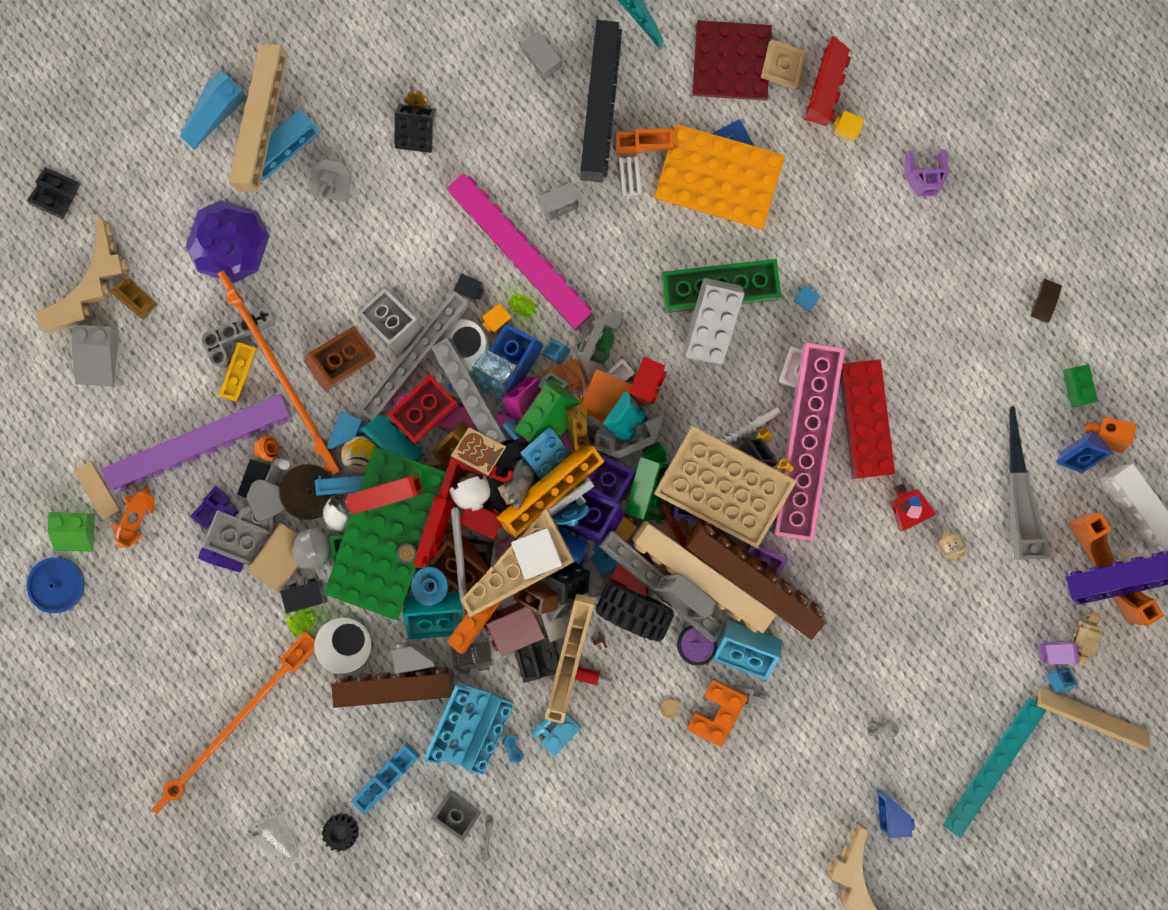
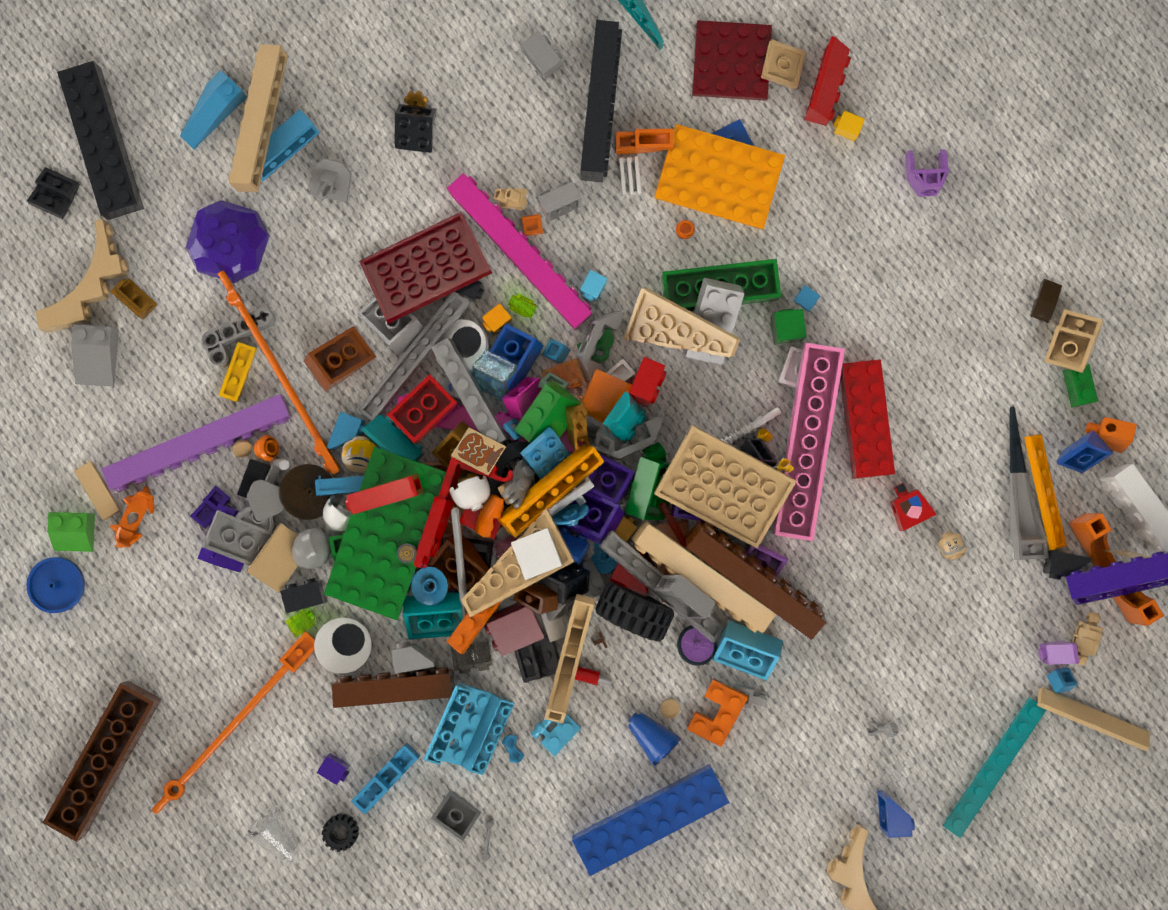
(100, 140): none -> black brick
(101, 761): none -> reddish brown brick
(242, 448): none -> tan piece
(333, 769): none -> dark purple brick
(425, 267): none -> dark red plate
(490, 510): none -> orange slope
(511, 198): none -> tan hips
(532, 225): none -> orange tile
(593, 286): none -> medium azure brick
(649, 819): none -> blue brick
(652, 737): none -> blue cone
(672, 326): none -> tan wing
(685, 229): none -> orange plate
(788, 326): none -> green head
(1045, 491): none -> light orange tile
(1062, 564): none -> black slope
(1073, 341): none -> tan slope

